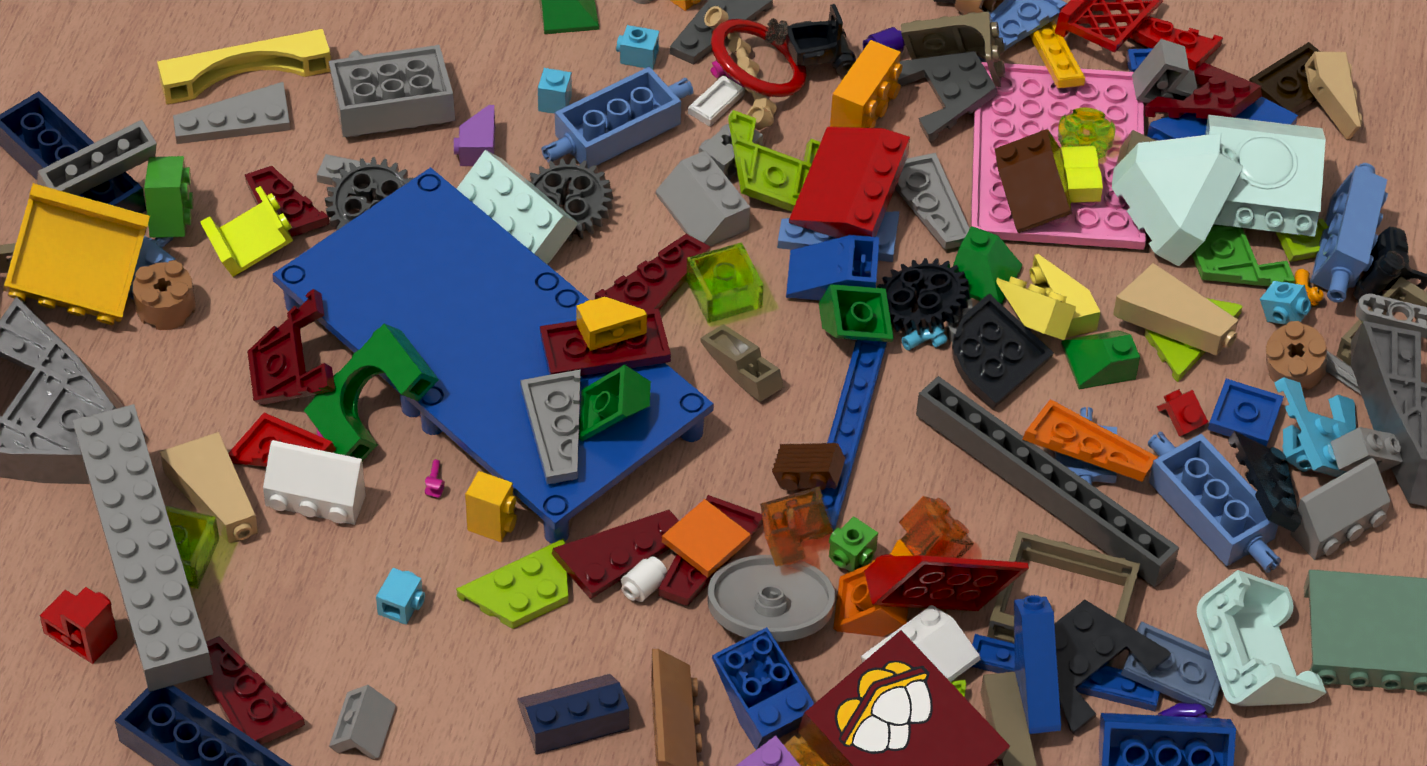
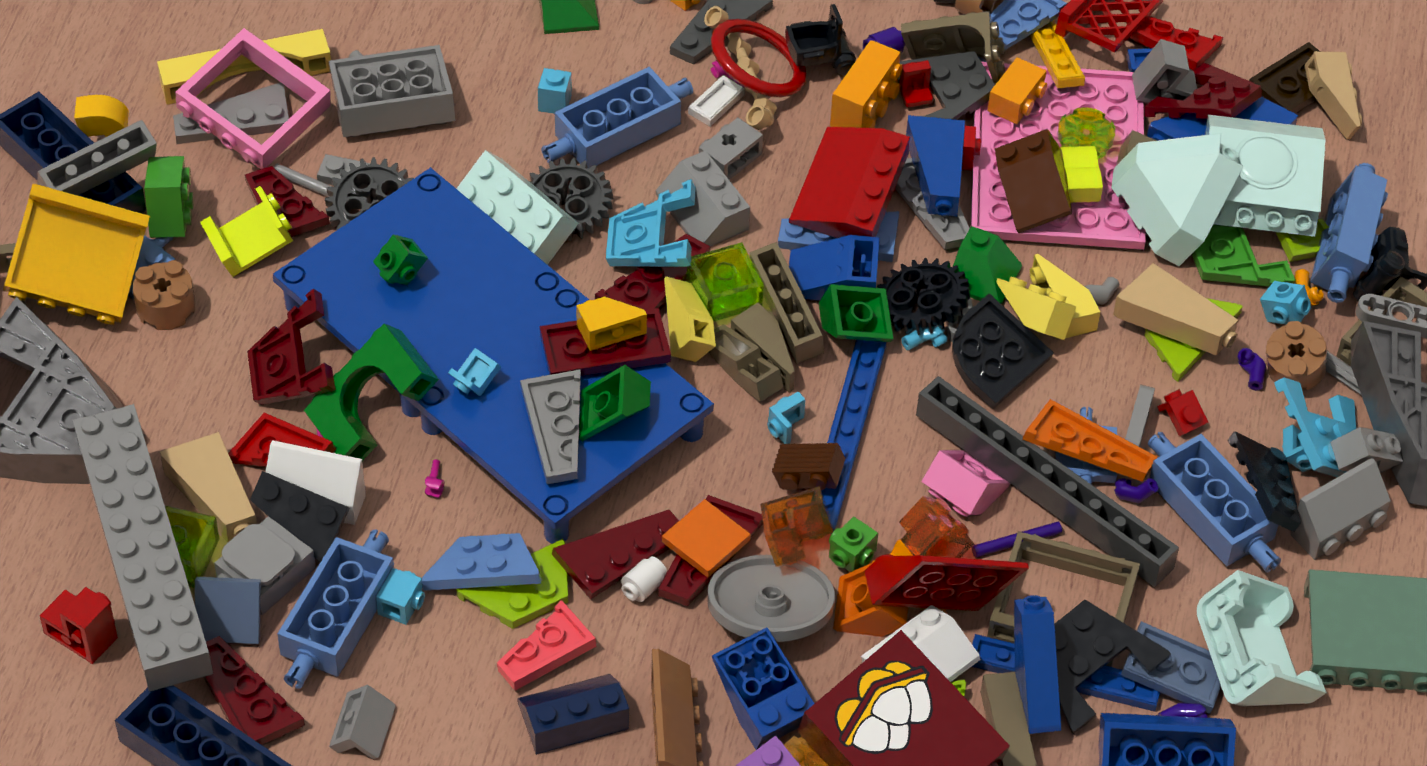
(100, 115): none -> yellow brick
(229, 608): none -> sand blue tile
(267, 554): none -> light grey brick
(278, 67): none -> bright pink window
(301, 512): none -> black wing
(303, 180): none -> light grey bar
(334, 608): none -> medium blue brick
(400, 260): none -> green brick
(475, 373): none -> medium azure bracket
(476, 136): medium lavender slope -> none
(483, 563): none -> medium blue wing
(490, 506): yellow brick -> none
(547, 648): none -> coral wing
(638, 46): medium azure brick -> none
(639, 232): none -> medium azure wing
(688, 321): none -> light yellow slope
(763, 330): none -> dark tan slope
(765, 172): lime wing -> none
(776, 32): clear smoke bush -> none
(784, 414): none -> medium azure bracket
(787, 303): none -> dark tan brick
(915, 83): none -> red bracket
(937, 159): none -> blue slope
(963, 482): none -> bright pink slope
(970, 147): none -> red bracket
(1008, 541): none -> dark purple bar
(1017, 91): none -> light orange brick
(1102, 358): green slope -> none
(1103, 293): none -> light grey arm
(1127, 492): none -> dark purple arm
(1140, 414): none -> light grey beam
(1245, 411): blue plate -> none
(1253, 366): none -> dark purple arm

